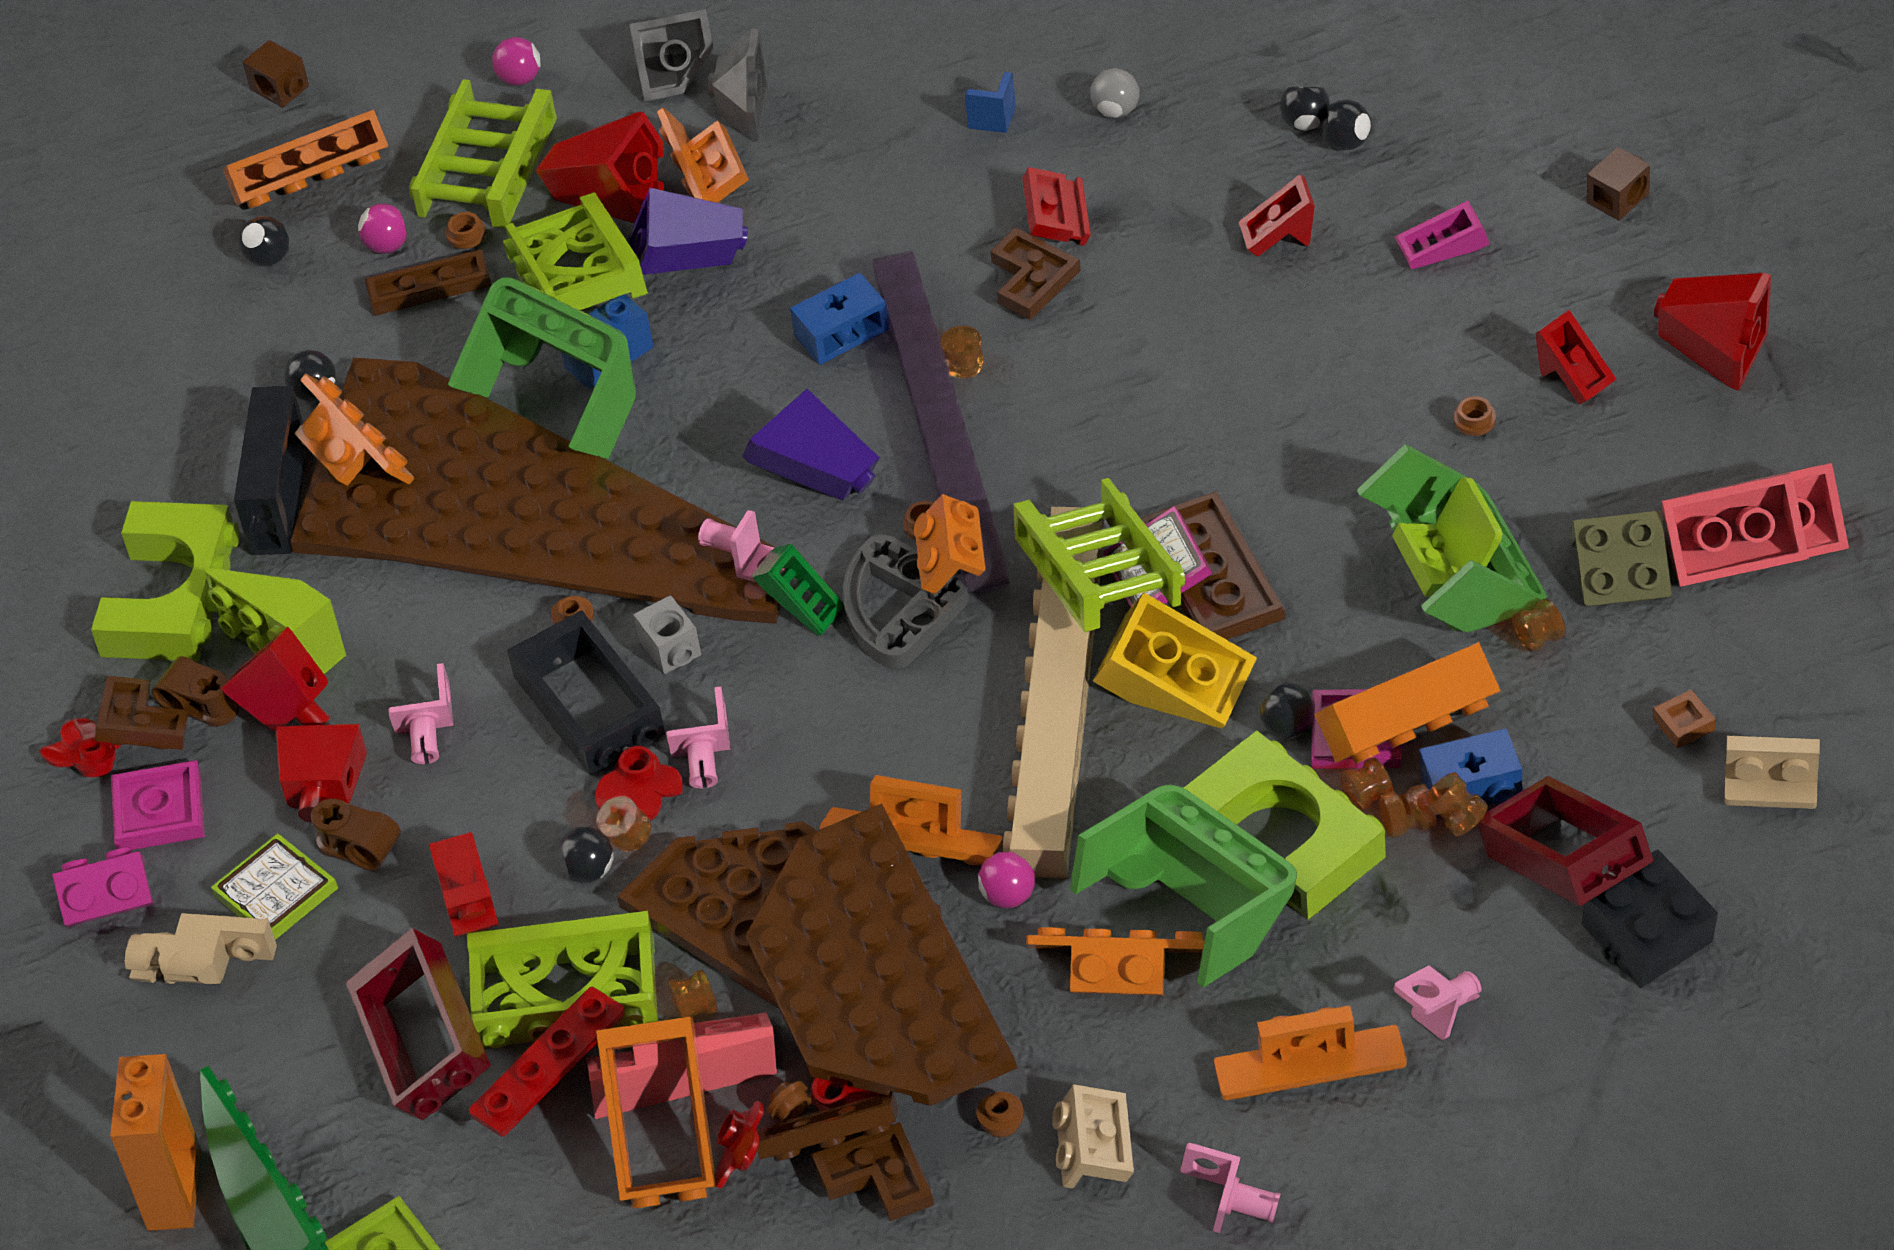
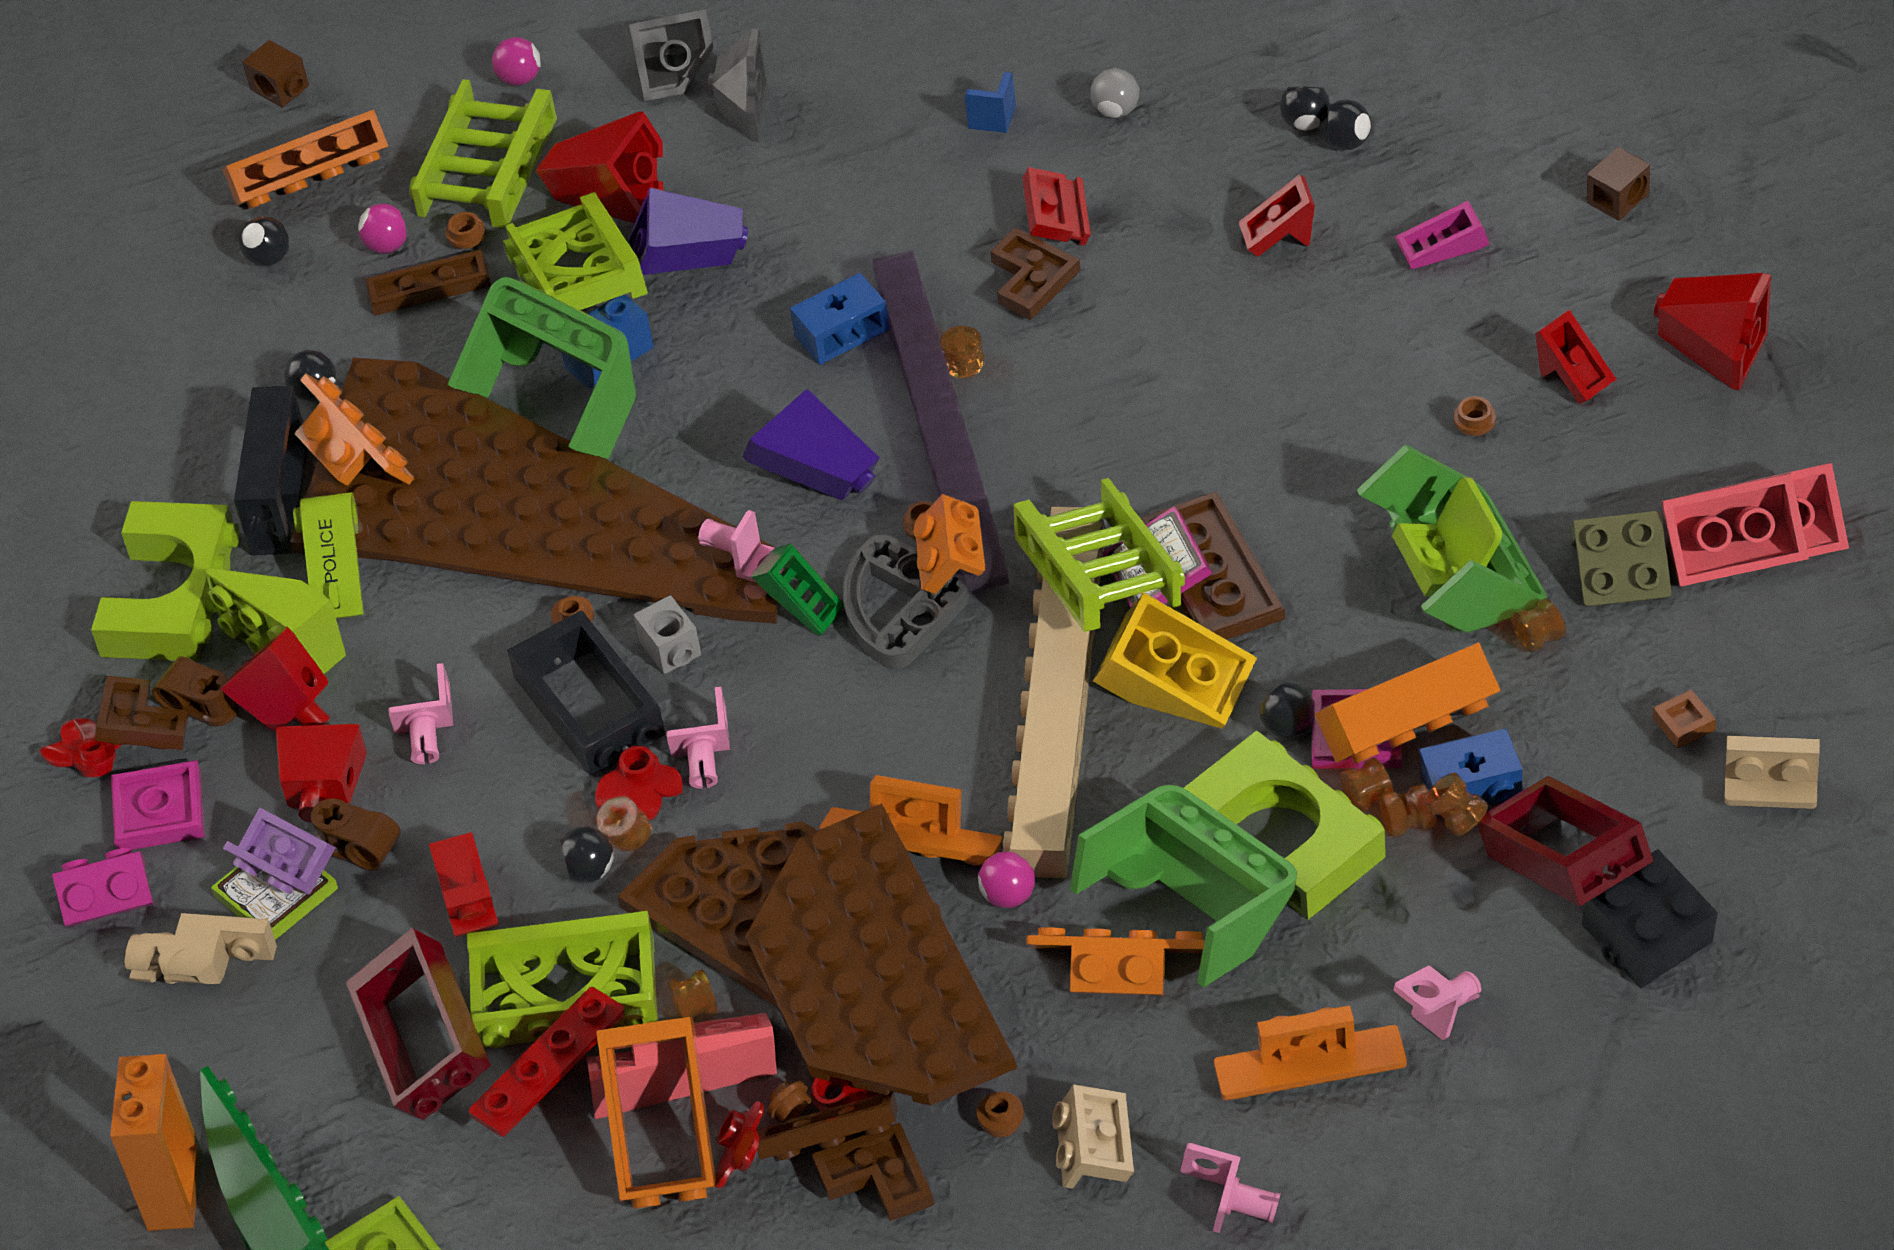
(282, 851): none -> medium lavender bracket
(331, 550): none -> lime door
(707, 160): orange bracket -> none

